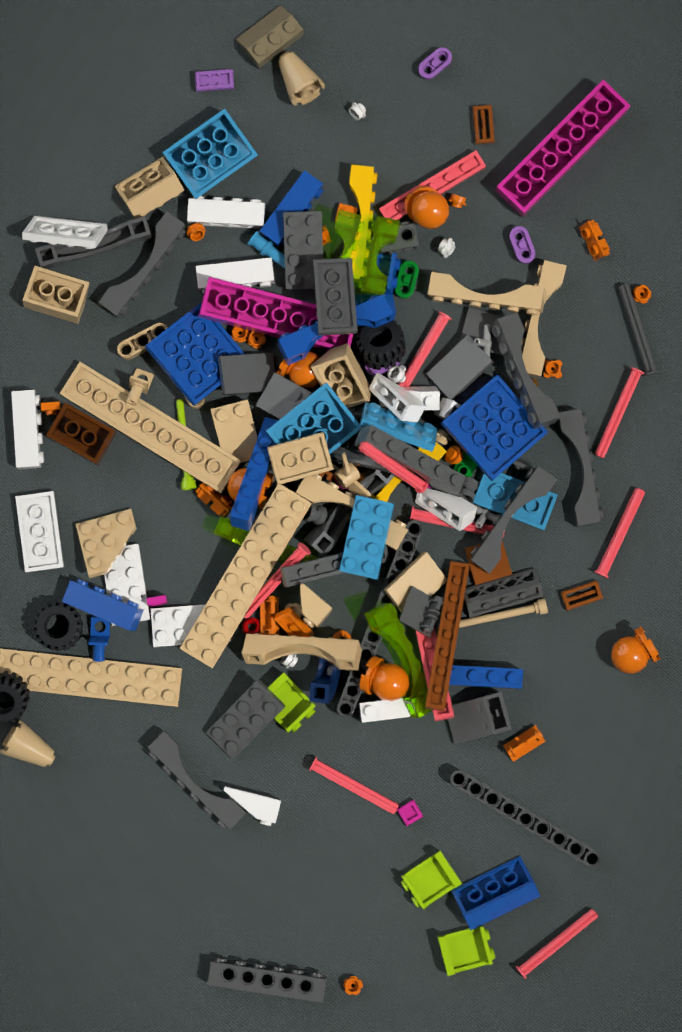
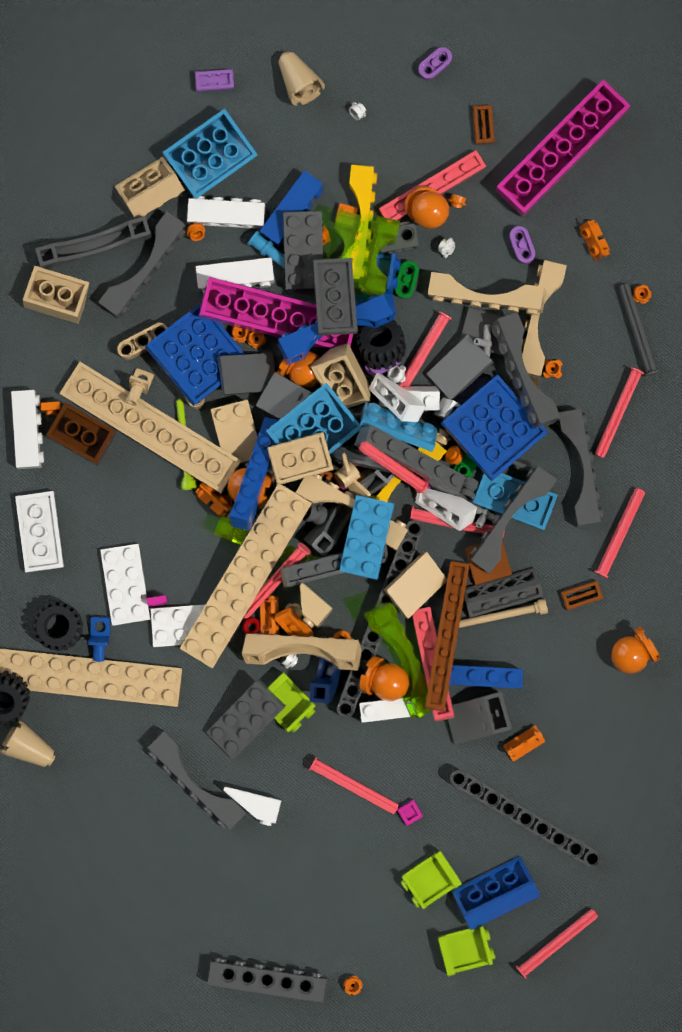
(64, 232): white plate -> none
(103, 605): blue brick -> none
(104, 540): tan plate -> none
(270, 36): dark tan slope -> none
(421, 611): dark grey hinge -> none

